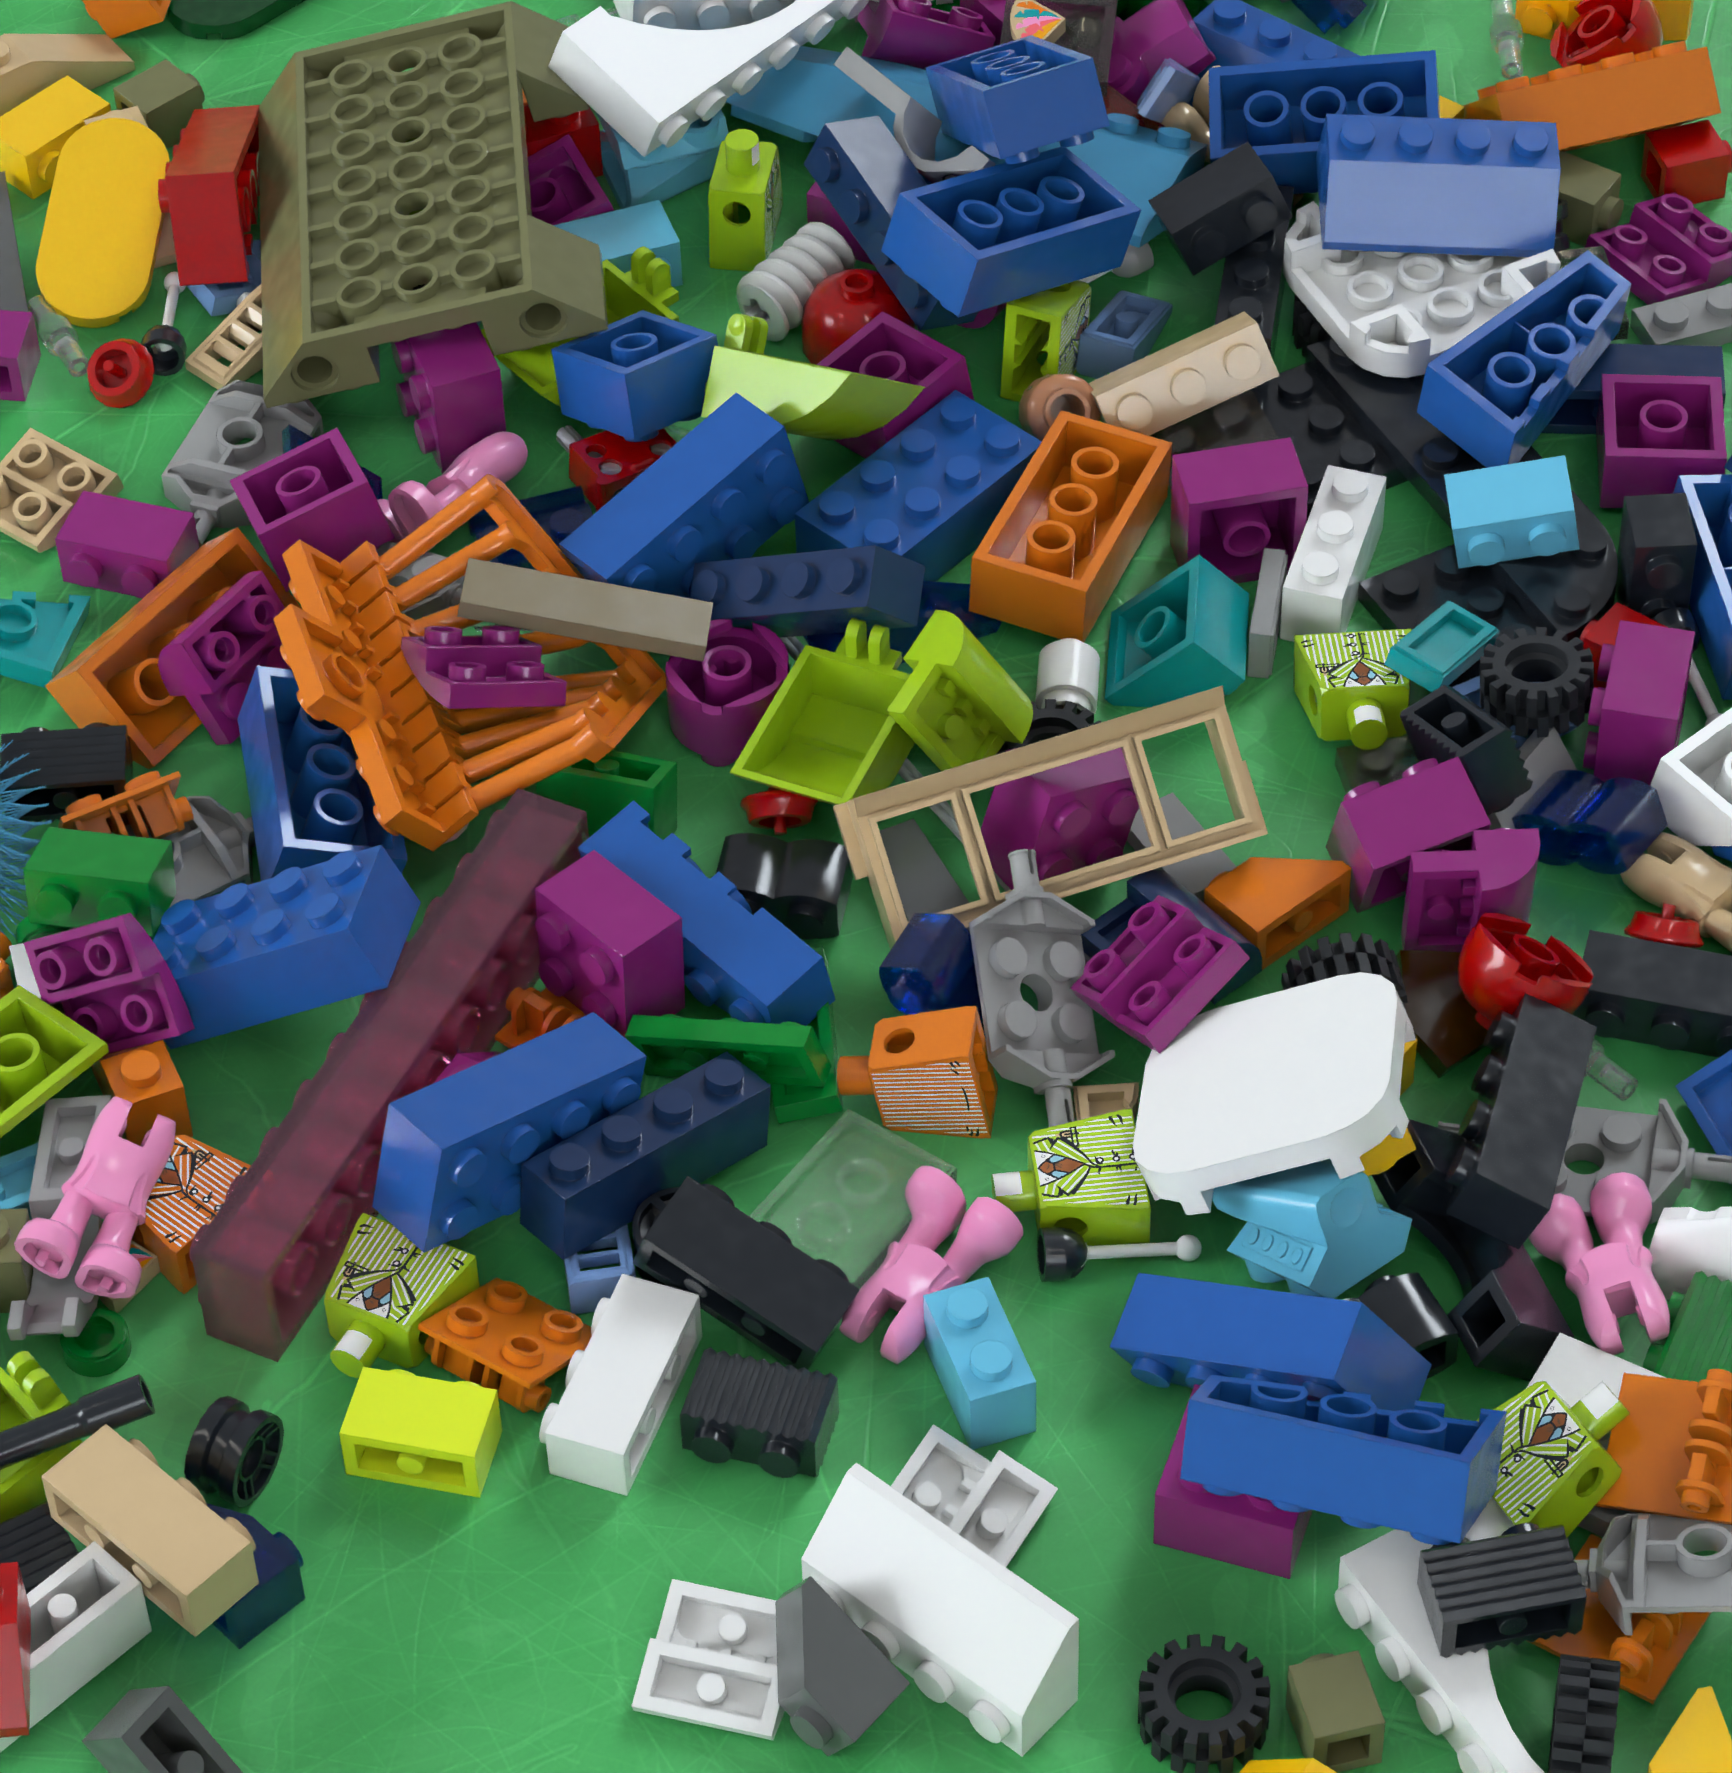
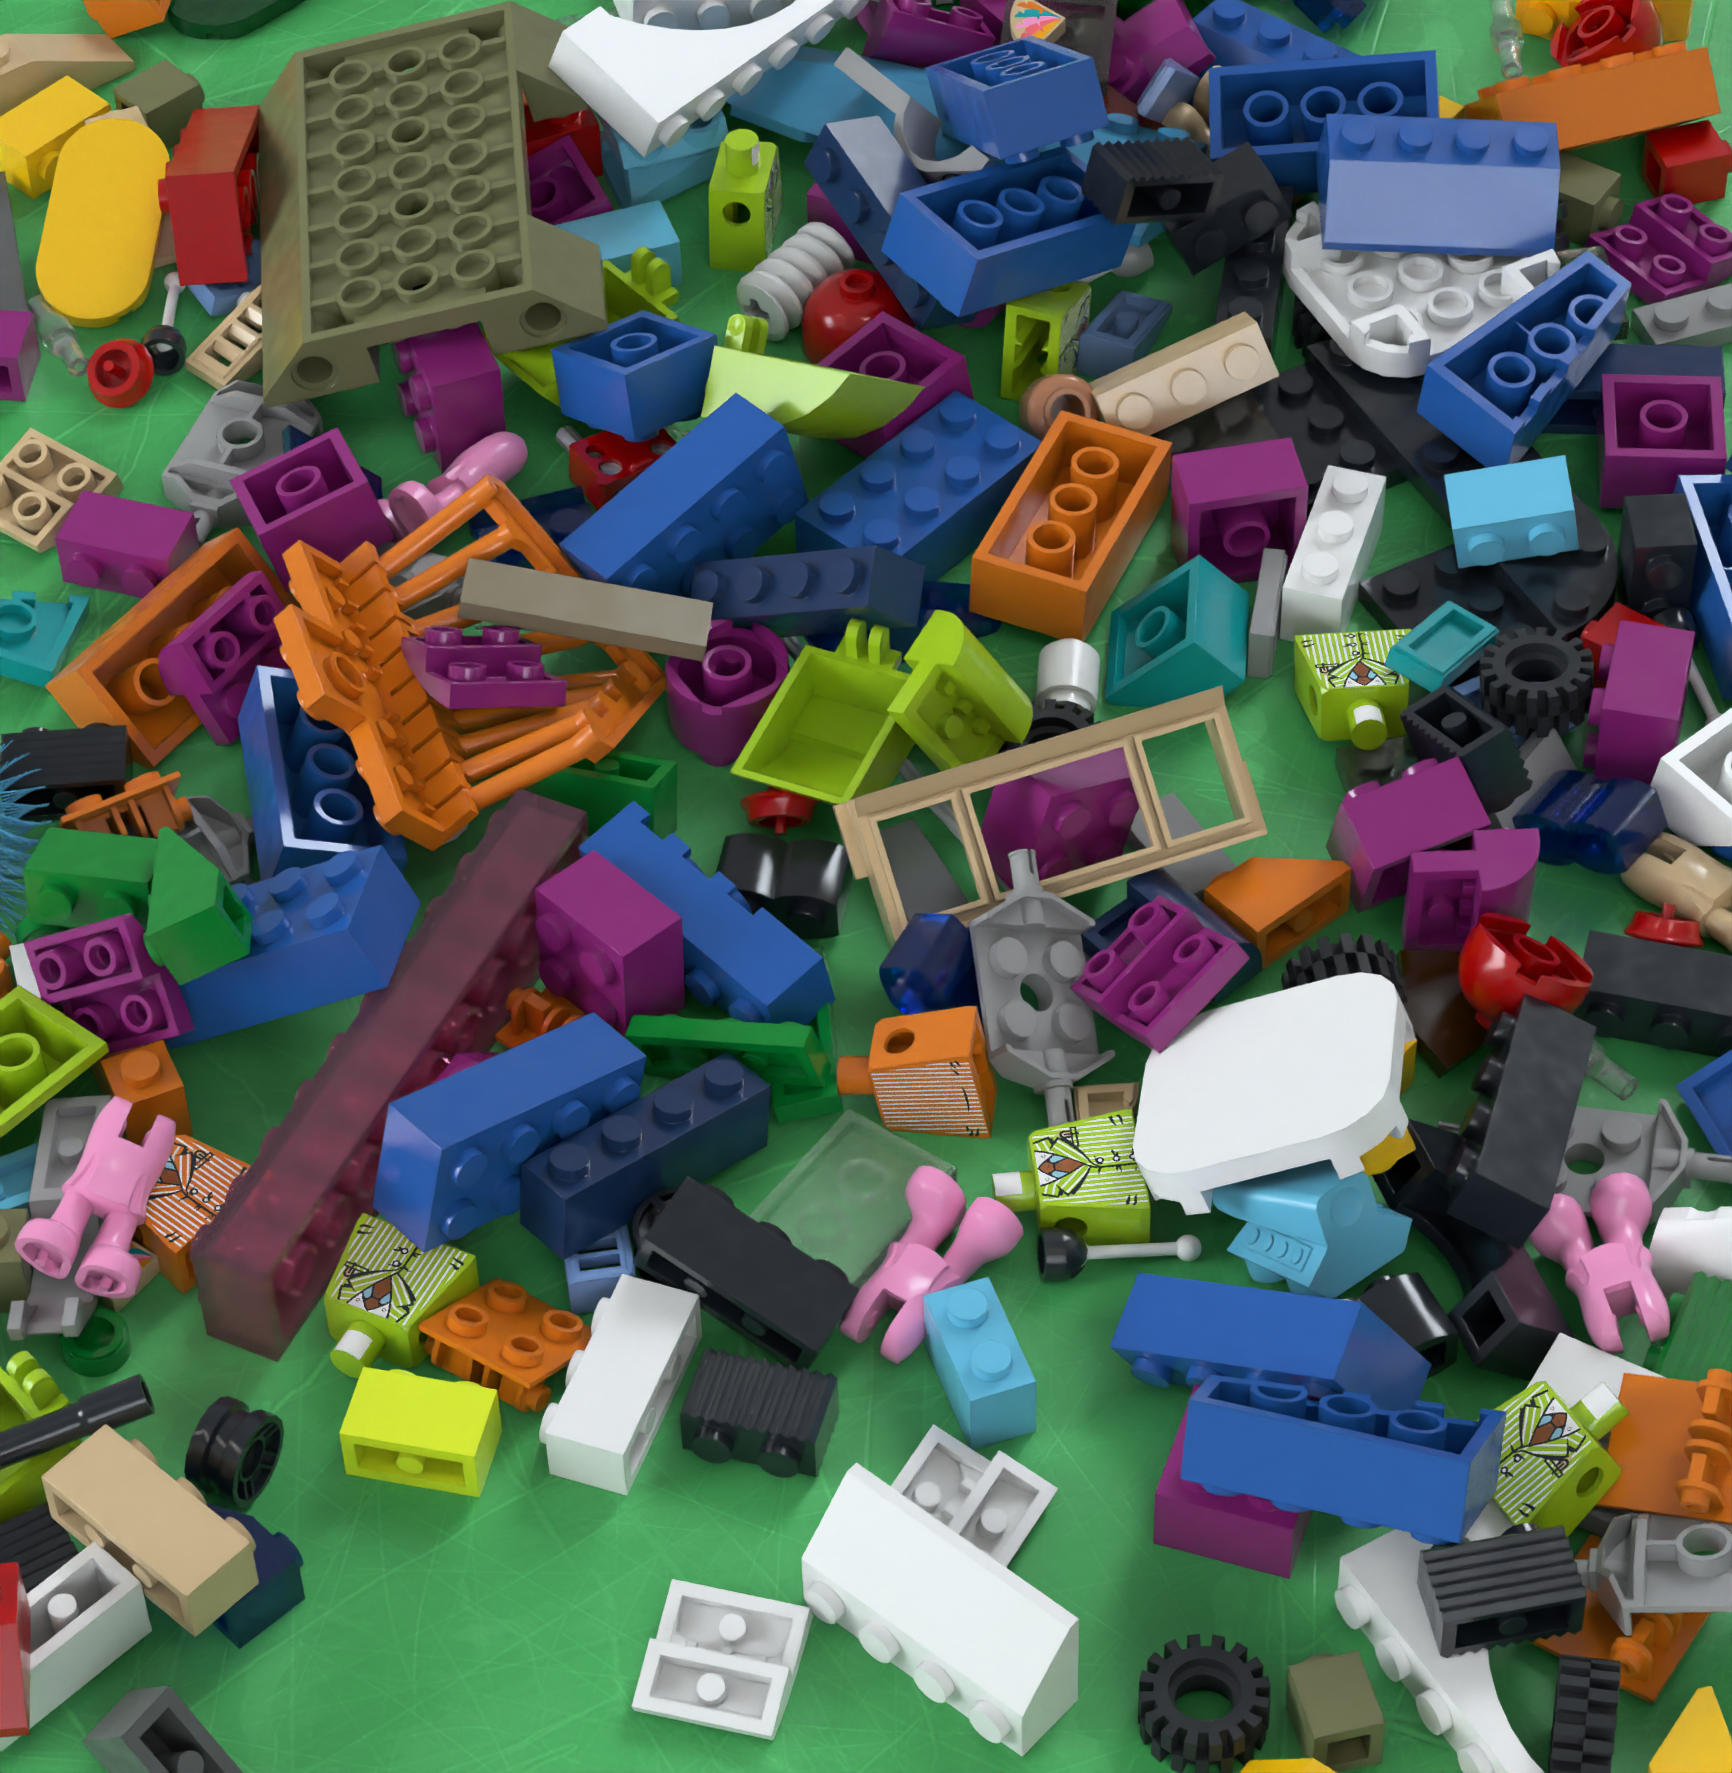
(193, 912): none -> green slope
(829, 1670): dark grey slope -> none
(1152, 181): none -> black brick

